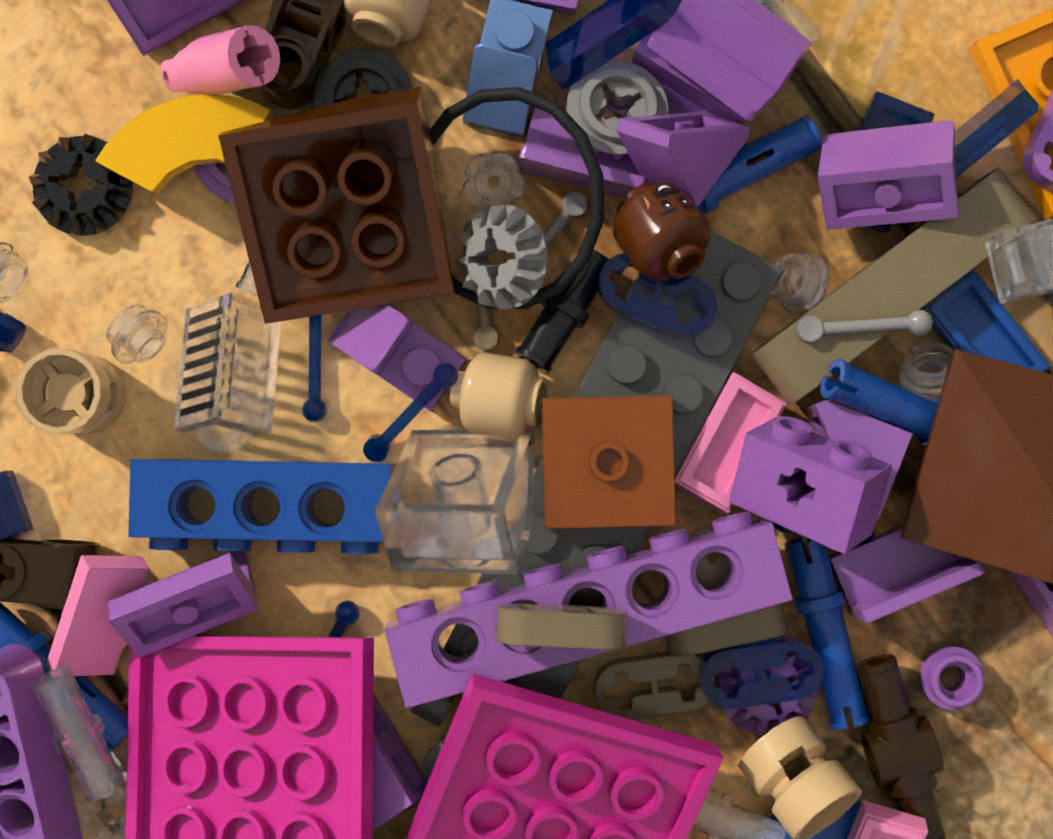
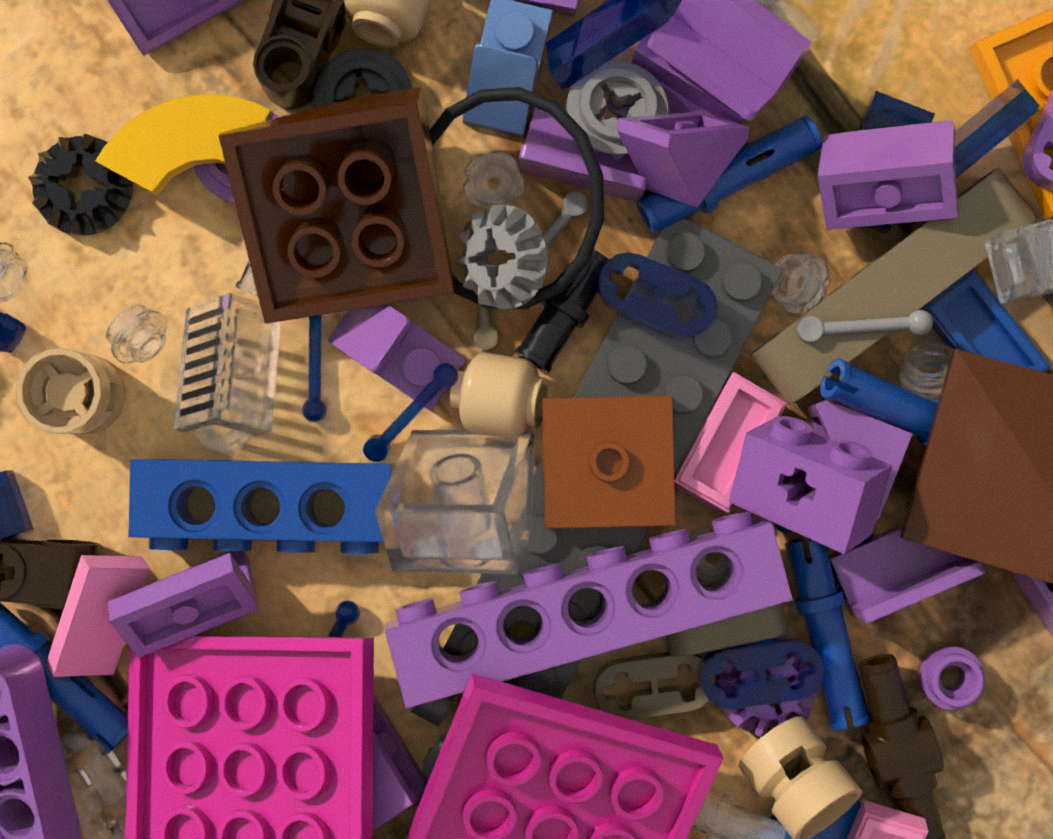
(77, 733): clear pin -> none
(224, 62): bright pink piece -> none
(561, 626): dark tan beam -> none
(661, 231): reddish brown head -> none

